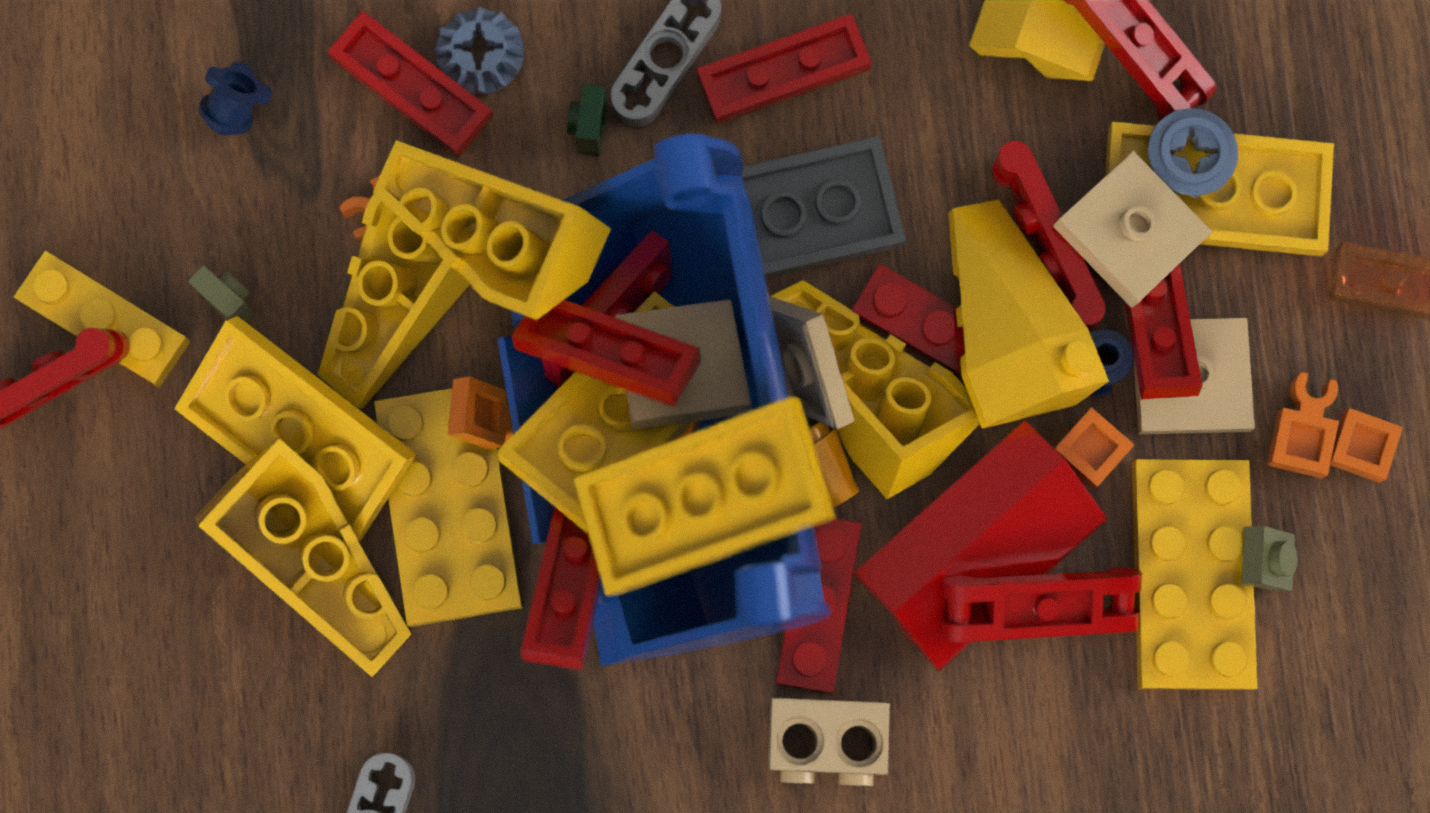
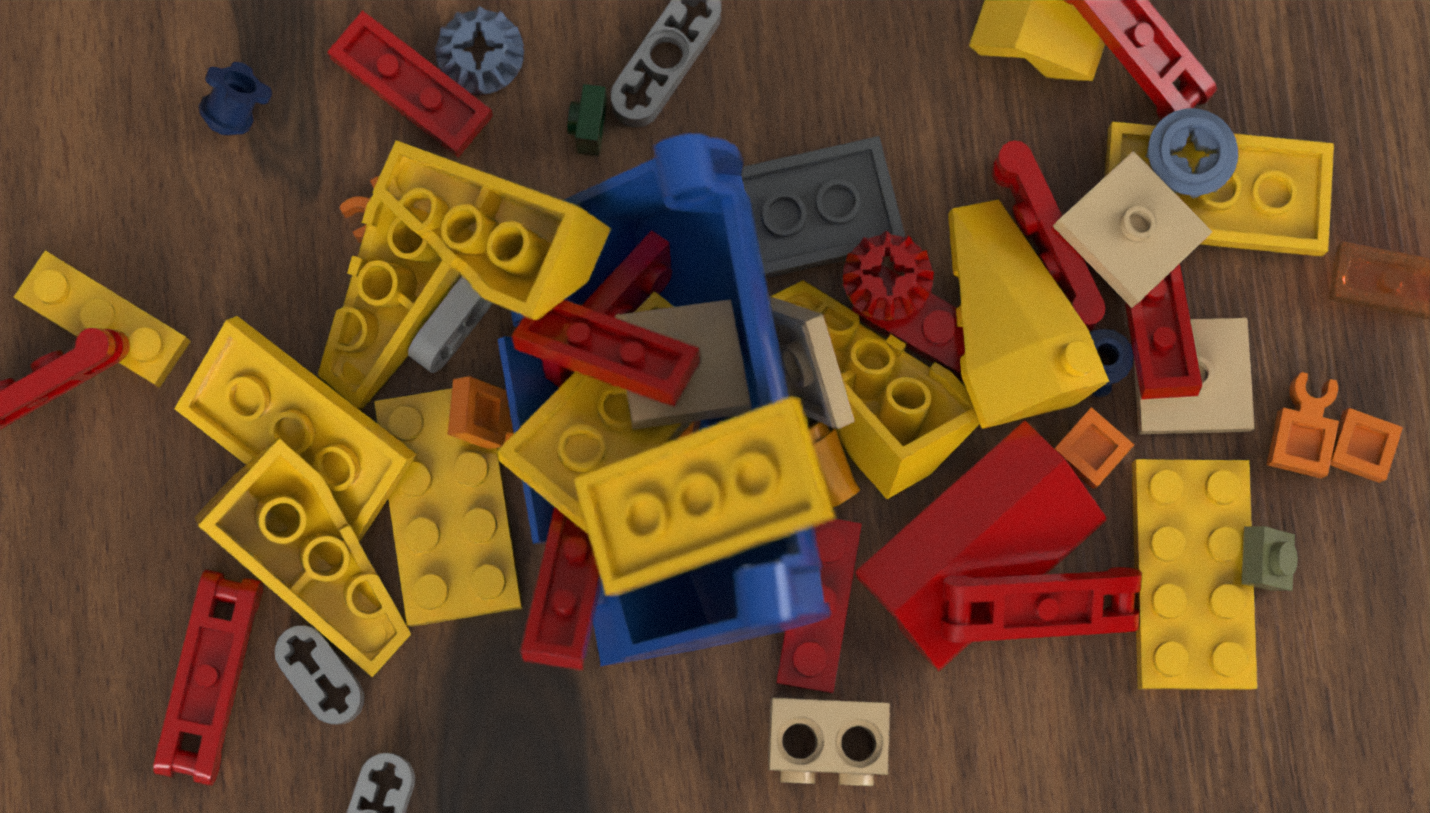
(207, 677): none -> red plate
(223, 293): olive plate -> none
(309, 684): none -> light grey beam
(448, 326): none -> light grey beam
(783, 68): red plate -> none
(868, 292): none -> red gear

